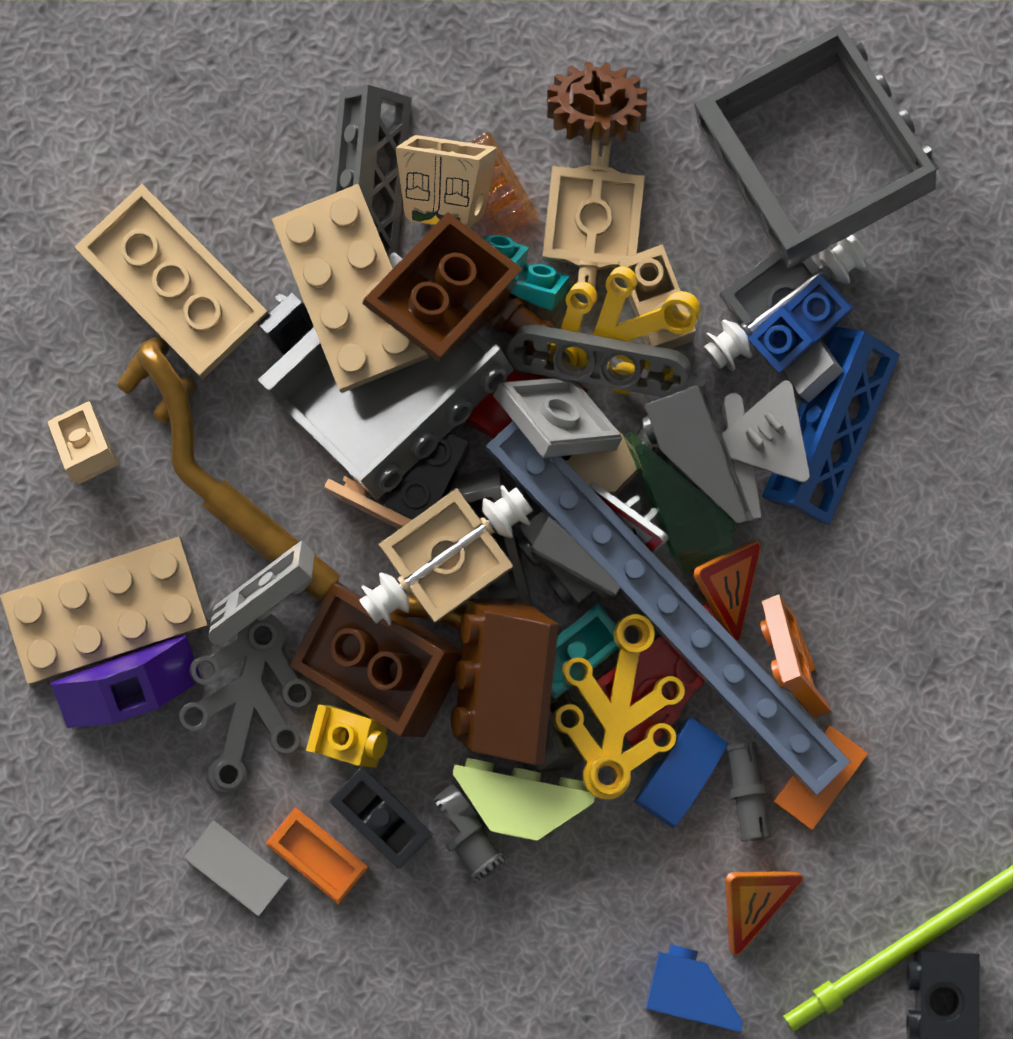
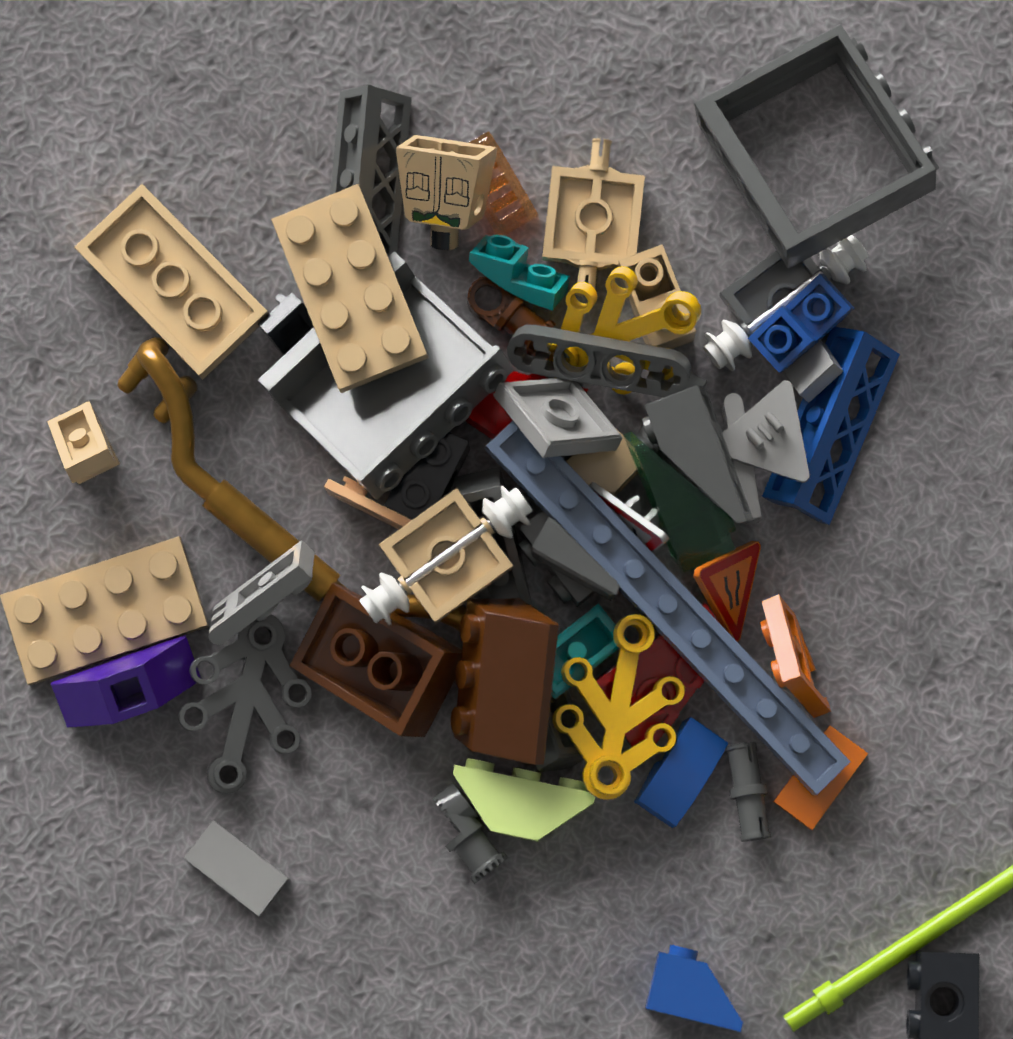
(317, 855): orange tile -> none
(347, 736): yellow brick -> none
(380, 817): black brick -> none
(444, 288): reddish brown slope -> none
(596, 103): reddish brown gear -> none
(753, 901): piece -> none

